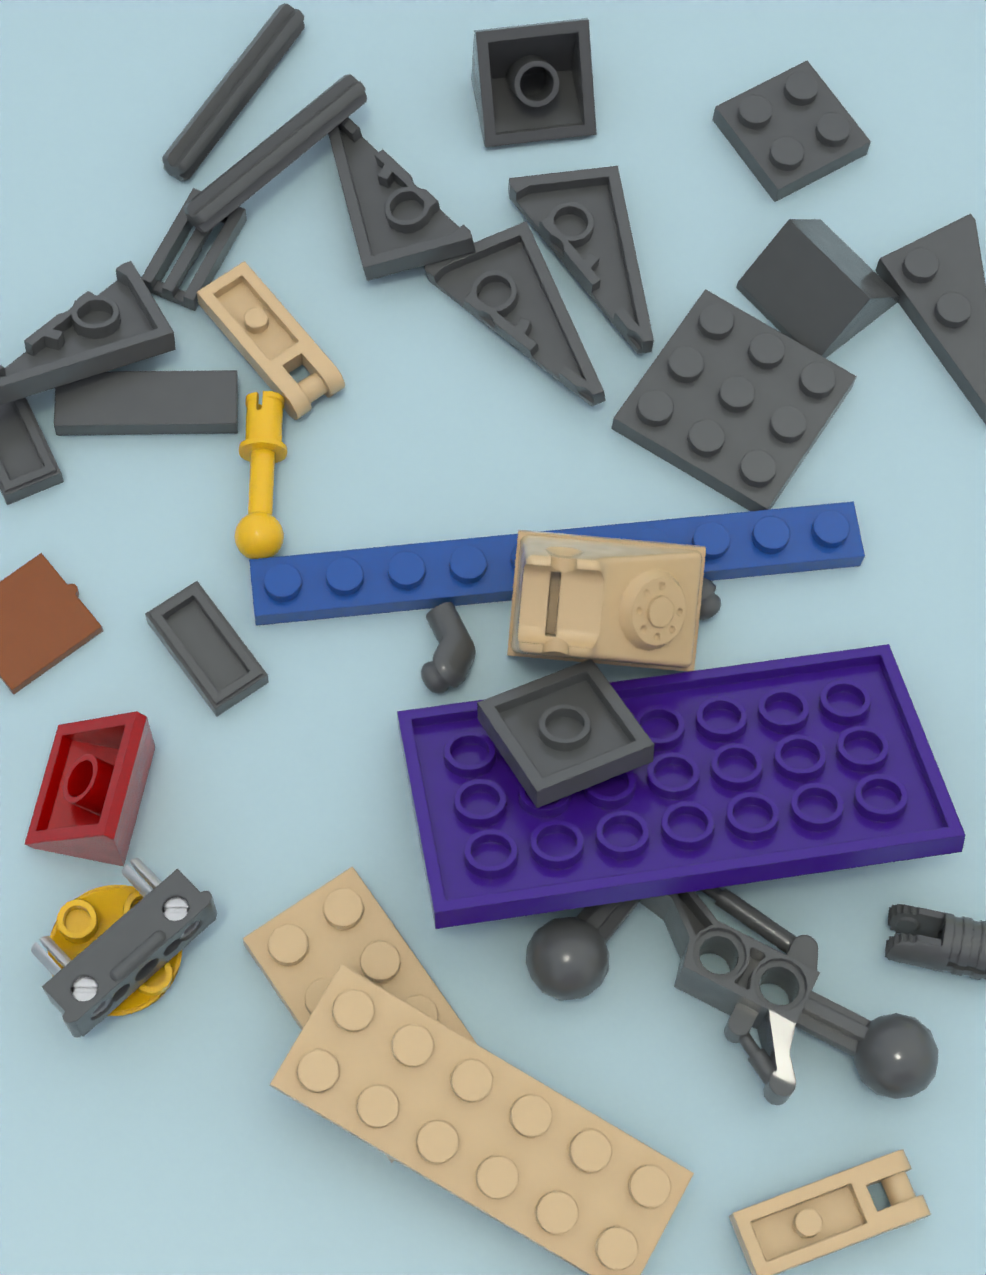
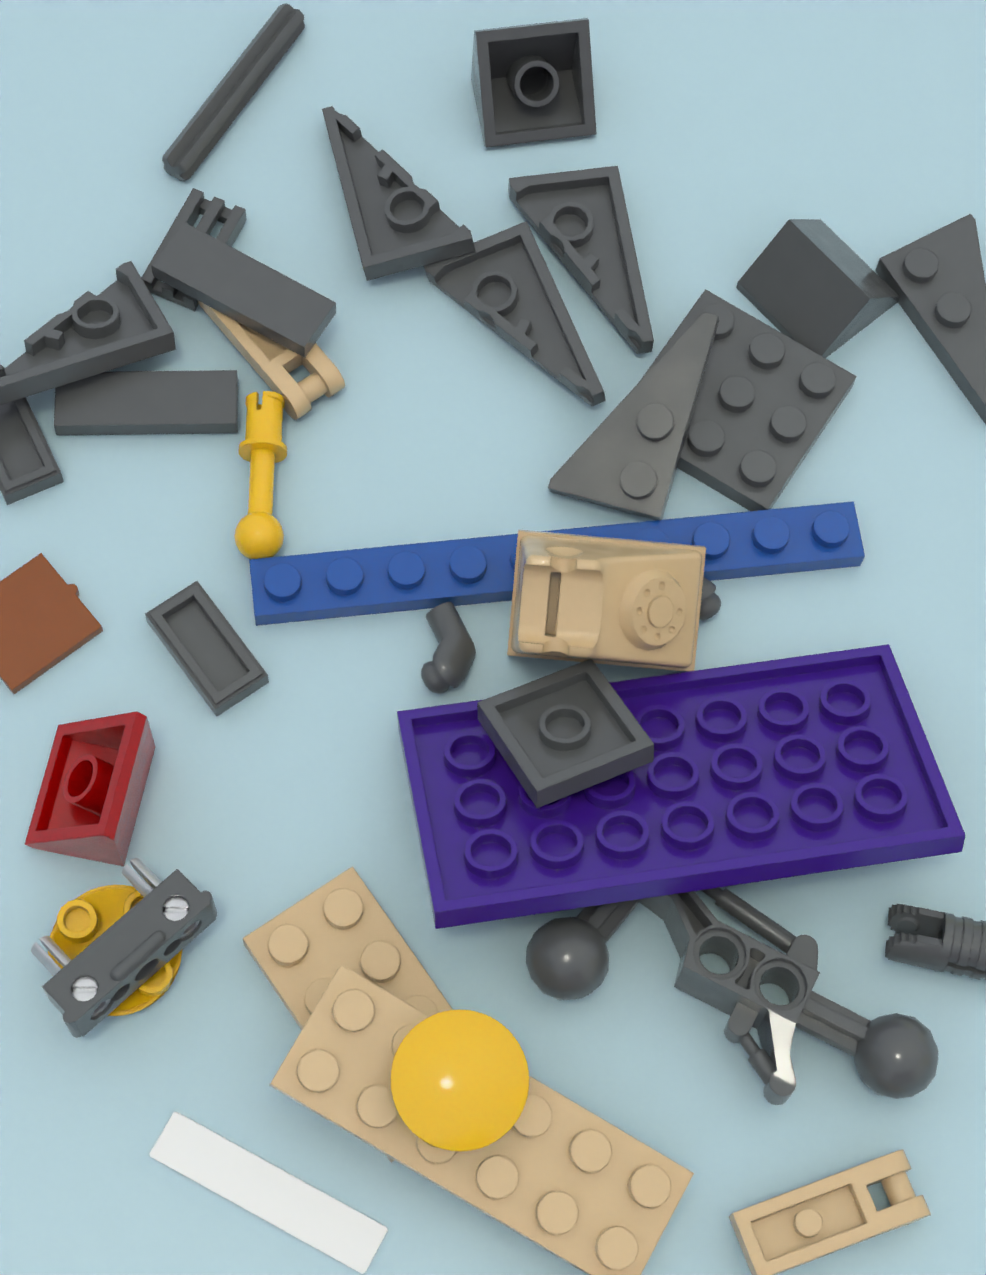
(244, 289): none -> dark grey tile
(269, 1192): none -> white sticker
(275, 153): dark grey axle -> none
(459, 1080): none -> yellow dish
(639, 445): none -> dark grey wing
(791, 130): dark grey plate -> none

